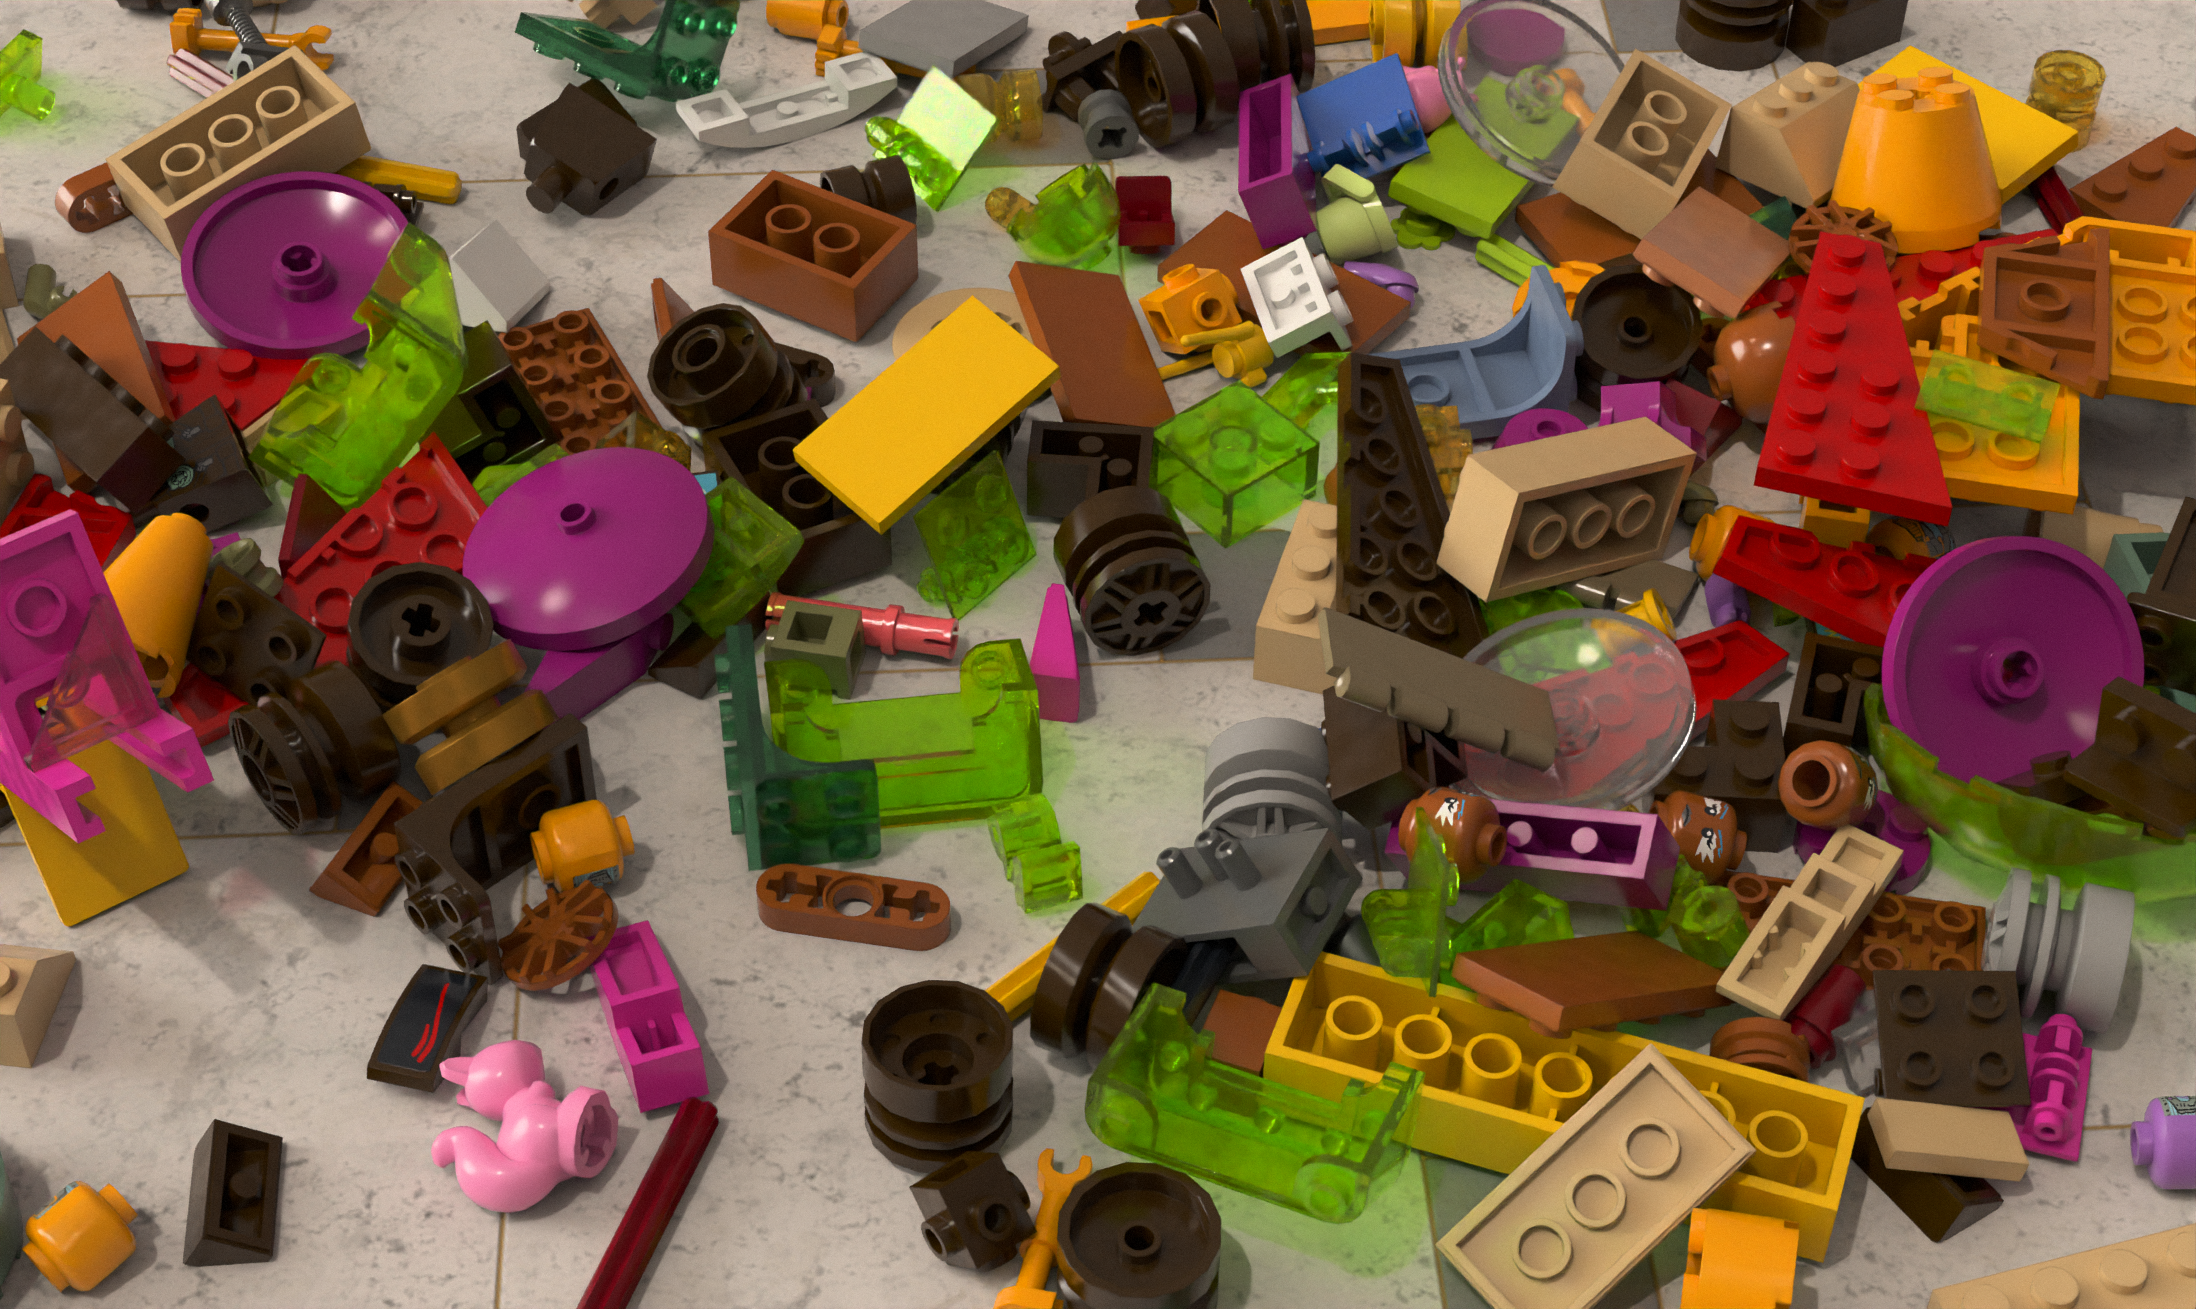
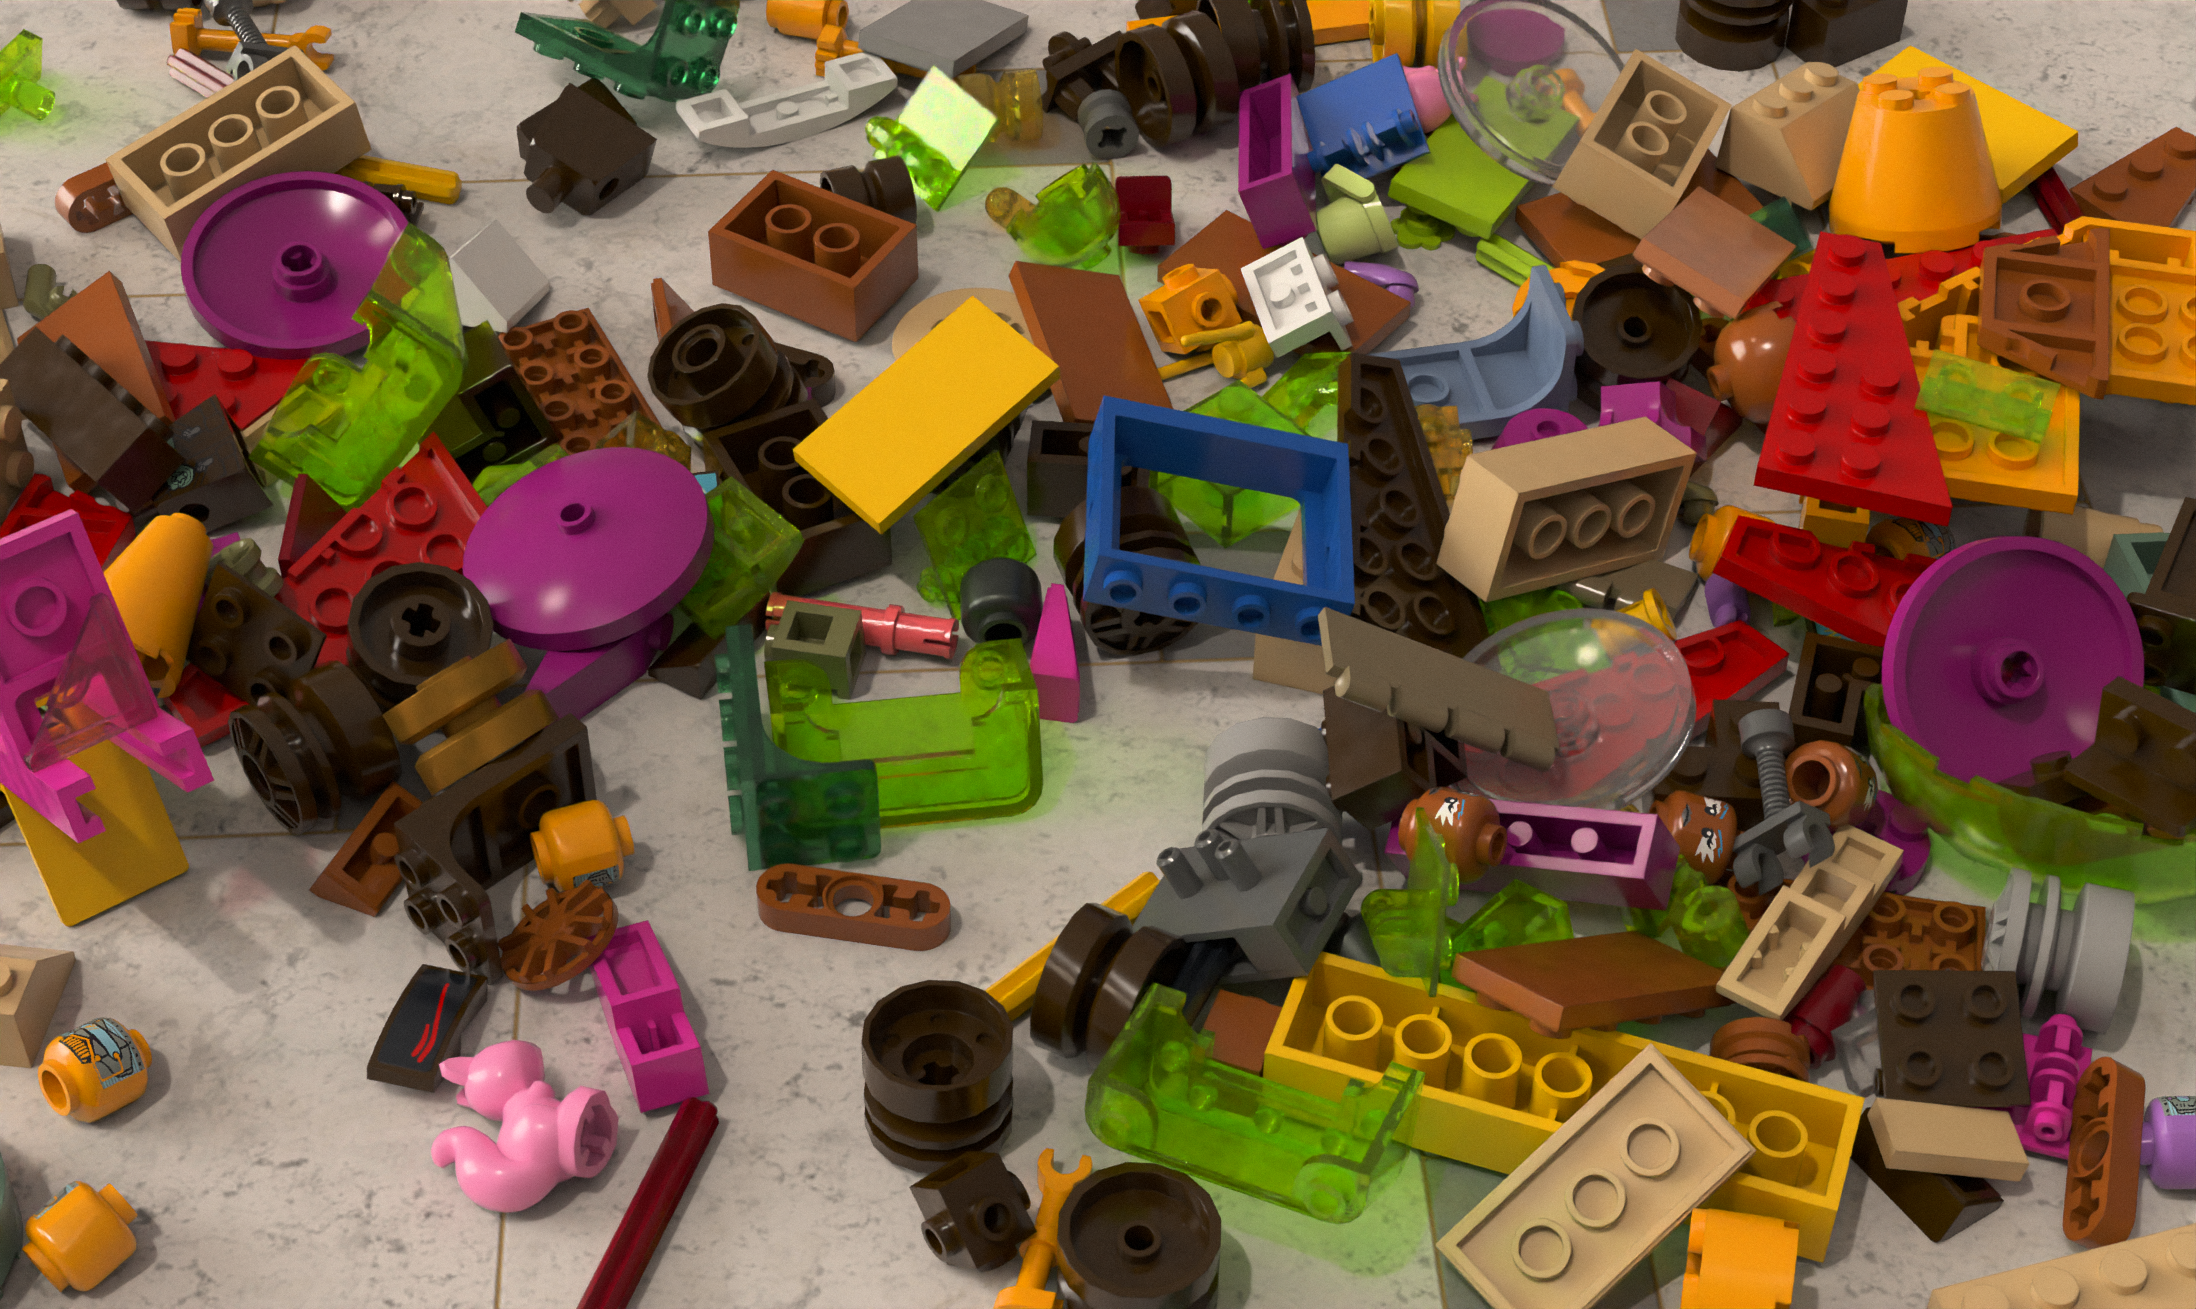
(95, 1069): none -> light orange head
(233, 1196): dark brown slope -> none
(1000, 601): none -> pearl dark grey head
(1032, 853): clear neon green leg -> none
(1232, 455): none -> blue piece
(1797, 828): none -> dark grey bar
(1844, 221): dark orange wheel -> none
(2068, 89): clear yellow wheel -> none
(2104, 1154): none -> dark orange beam

